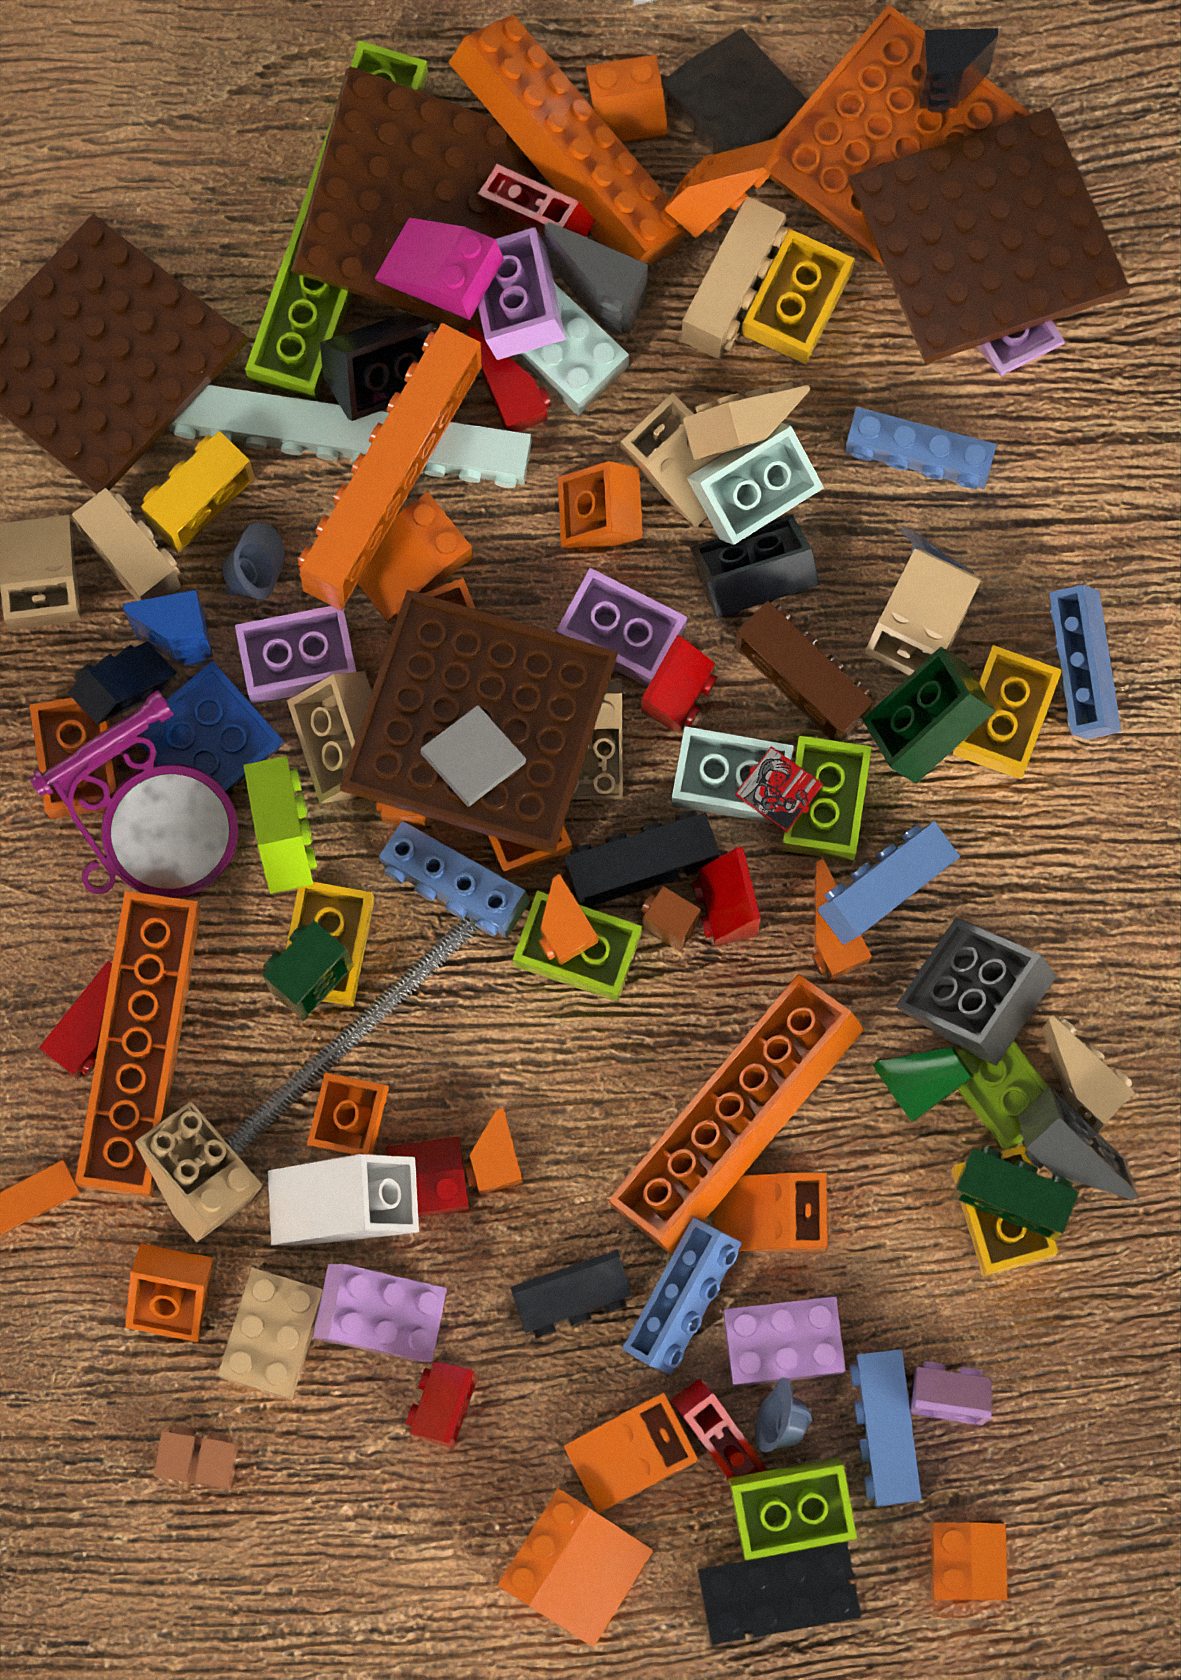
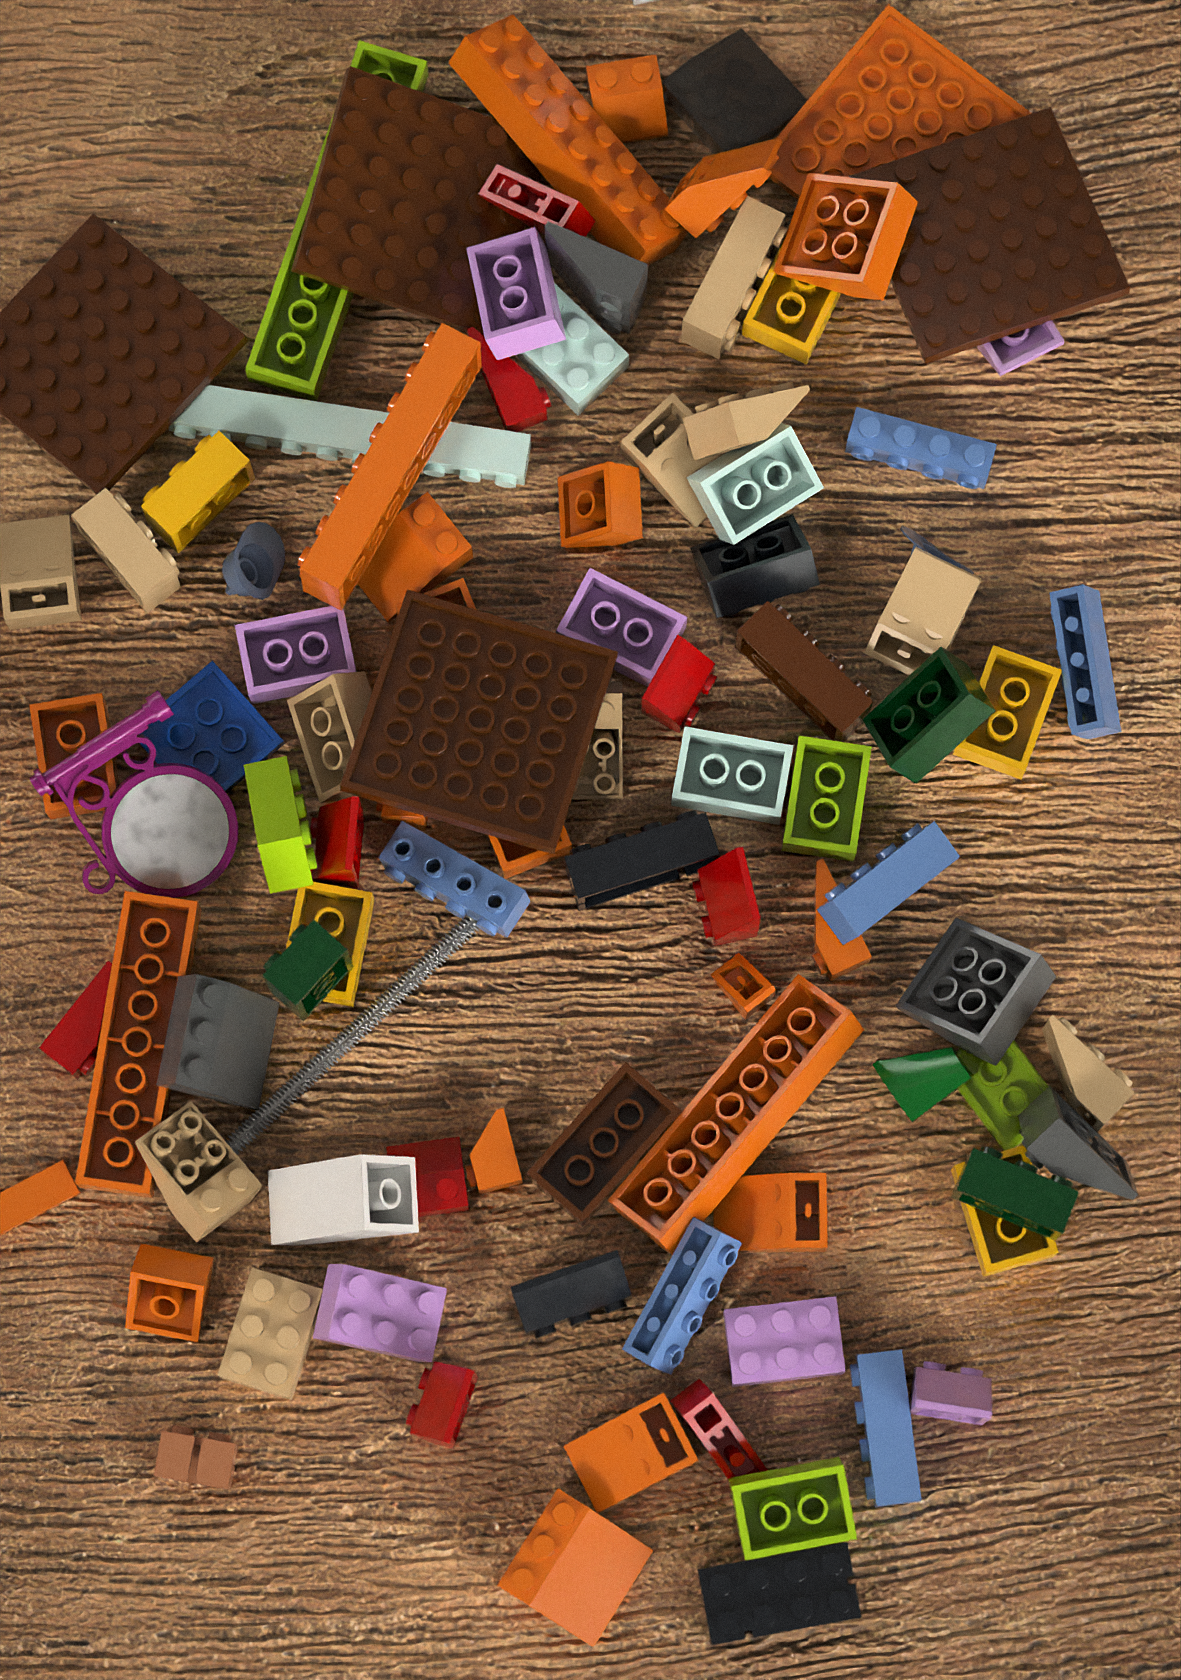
(121, 681): black brick -> none
(172, 626): blue slope -> none
(218, 1041): none -> dark grey slope
(338, 842): none -> red slope
(347, 1115): orange slope -> none
(371, 362): black slope -> none
(442, 265): dark pink slope -> none
(473, 755): light grey tile -> none
(564, 925): orange slope -> none
(596, 970): lime brick -> none
(603, 1144): none -> reddish brown brick
(669, 918): dark orange brick -> none
(743, 985): none -> orange slope
(779, 789): piece -> none
(781, 1419): sand blue piece -> none
(847, 234): none -> orange slope
(953, 65): black slope -> none
(968, 1561): orange slope -> none

